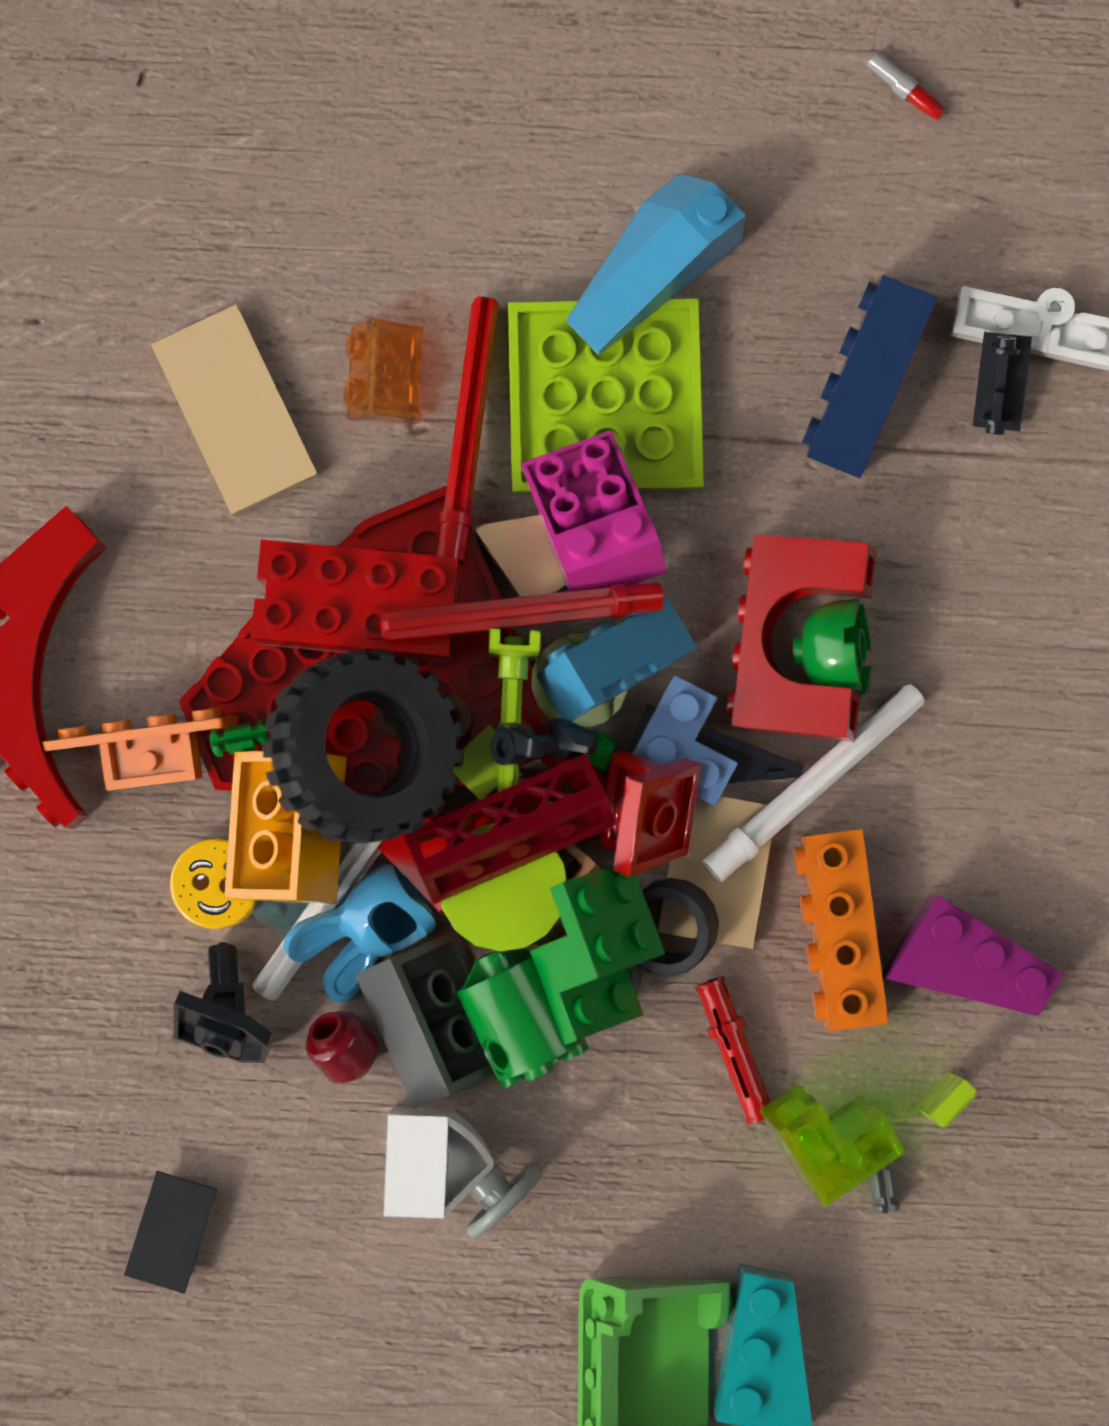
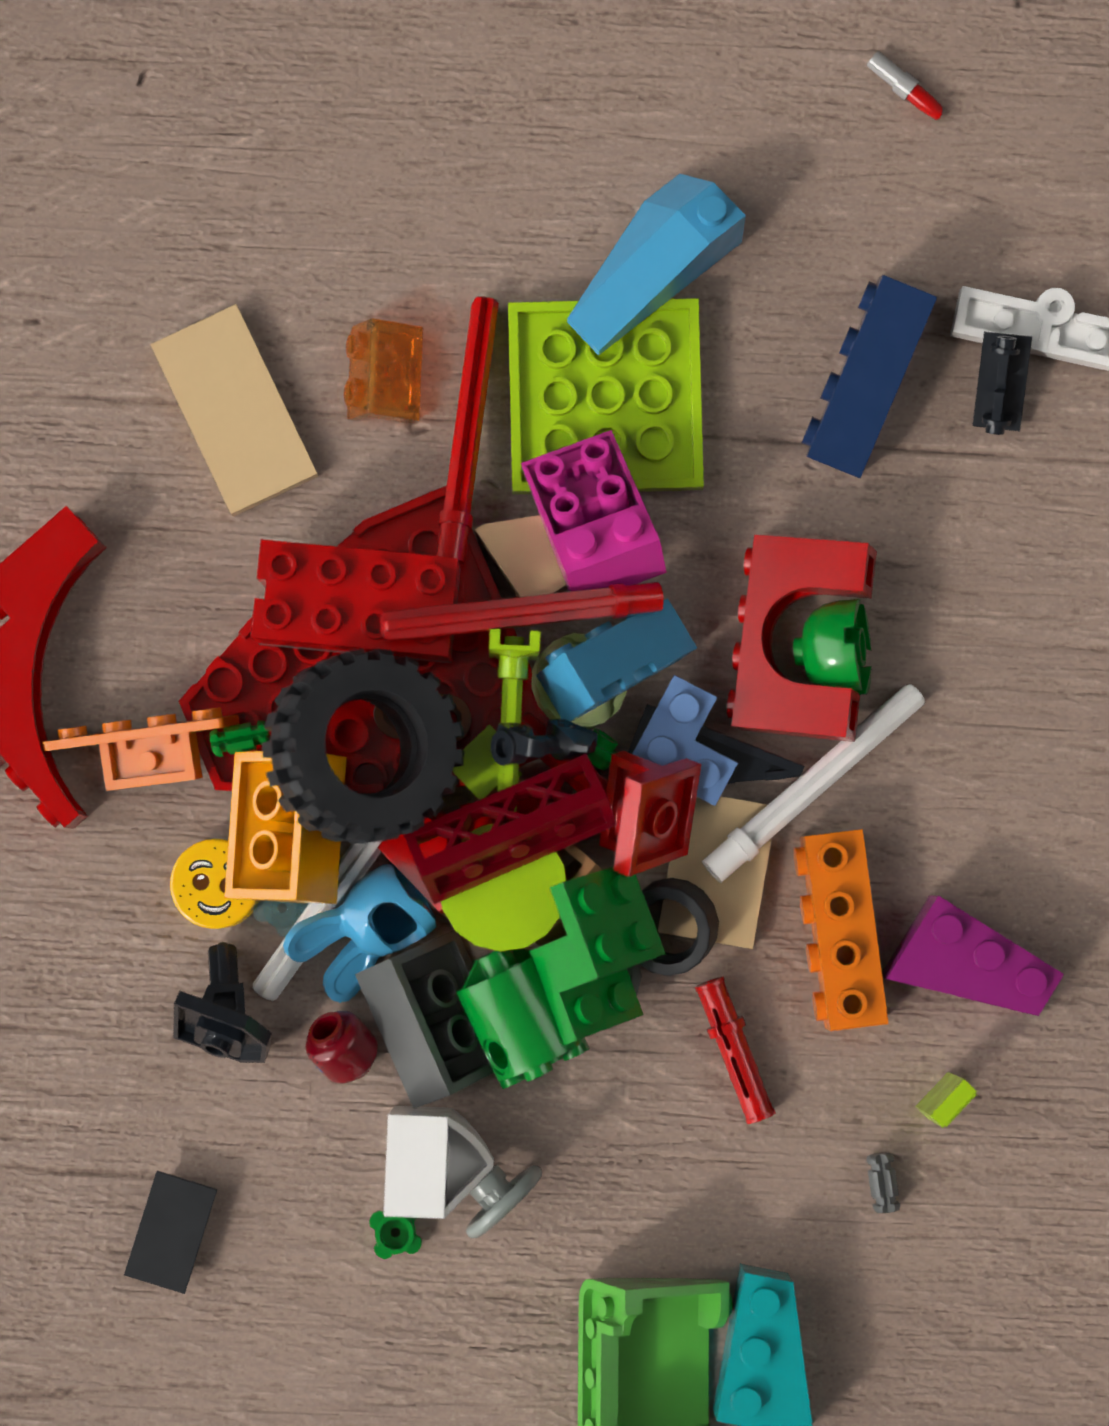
(388, 1244): none -> green plate
(832, 1150): clear neon green brick -> none

